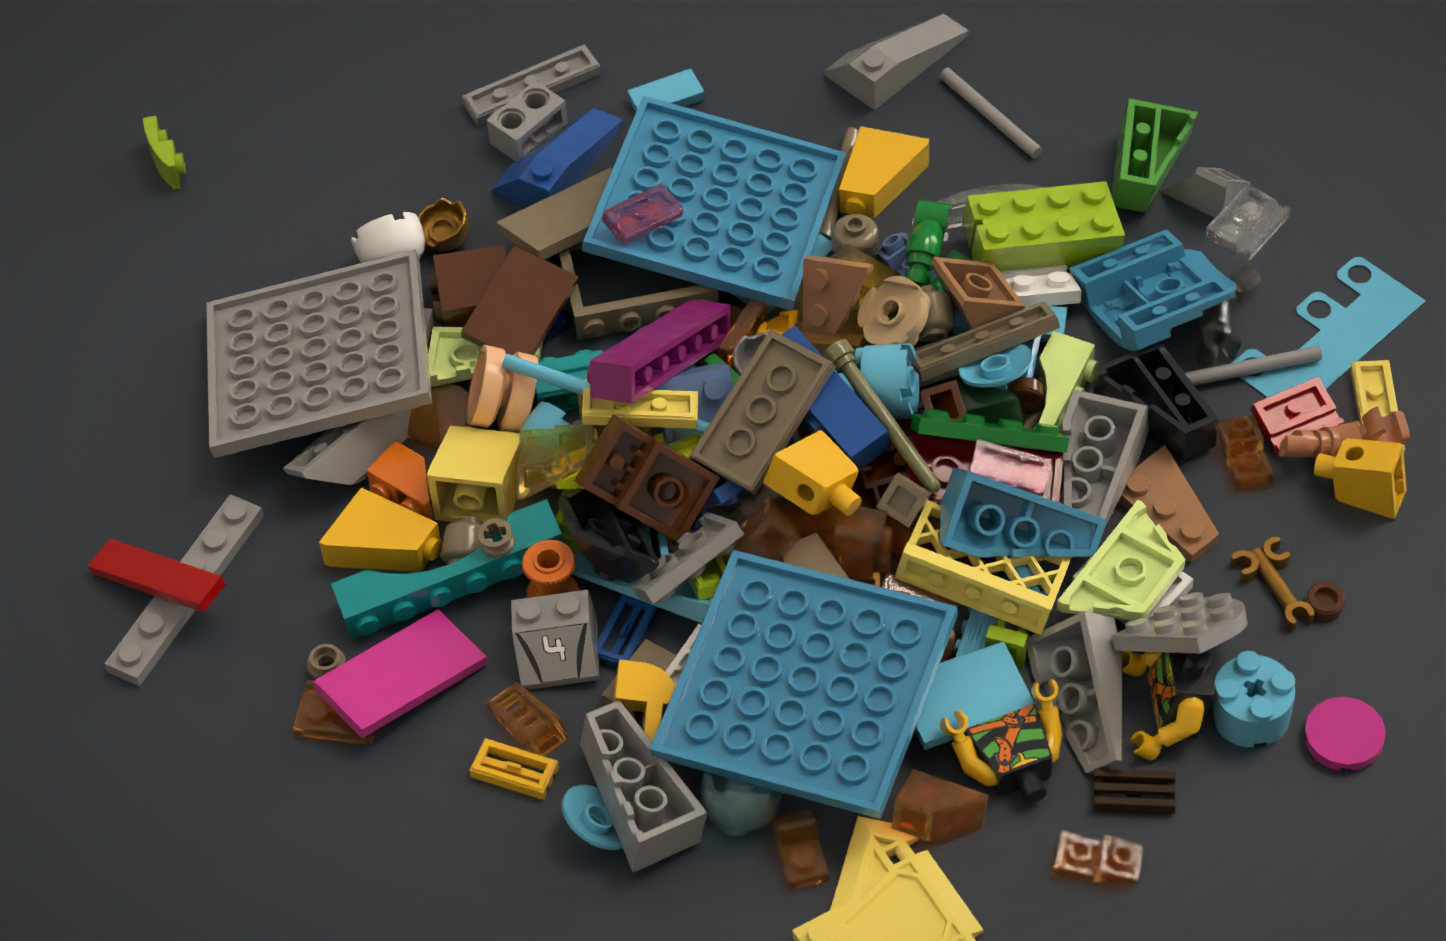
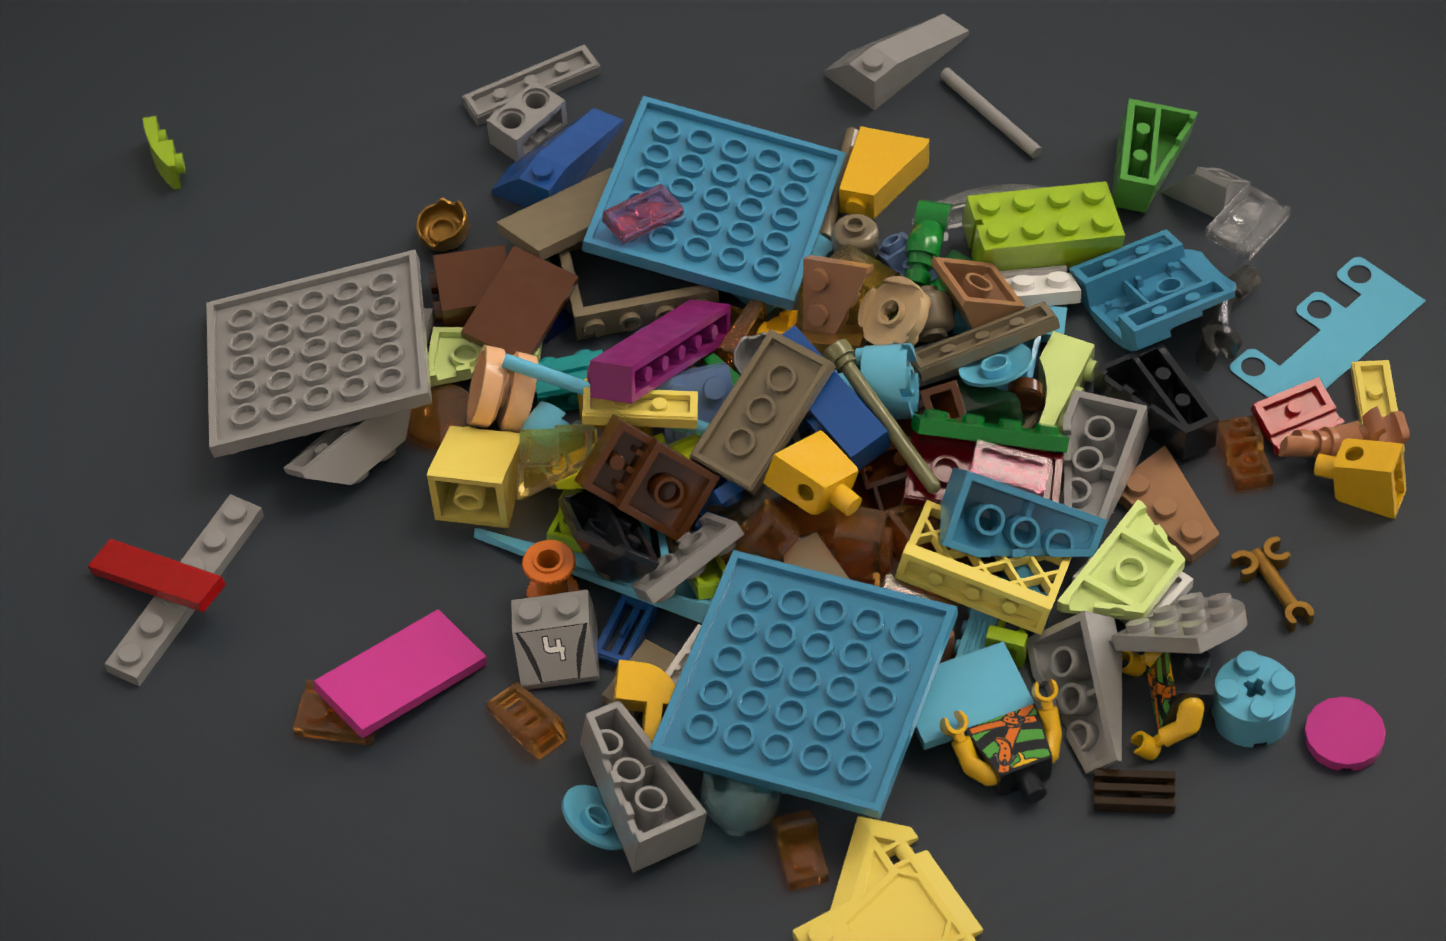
(321, 655): dark tan plate -> none
(380, 536): yellow slope -> none
(381, 599): teal arch -> none
(389, 237): white cylinder -> none
(401, 478): orange slope -> none
(460, 539): dark tan head -> none
(493, 527): dark tan bush -> none
(510, 774): yellow tile -> none
(676, 89): medium azure tile -> none
(903, 500): dark tan plate -> none
(937, 808): clear orange slope -> none
(1096, 861): clear orange slope -> none
(1255, 365): light grey bar -> none
(1326, 600): reddish brown tile -> none

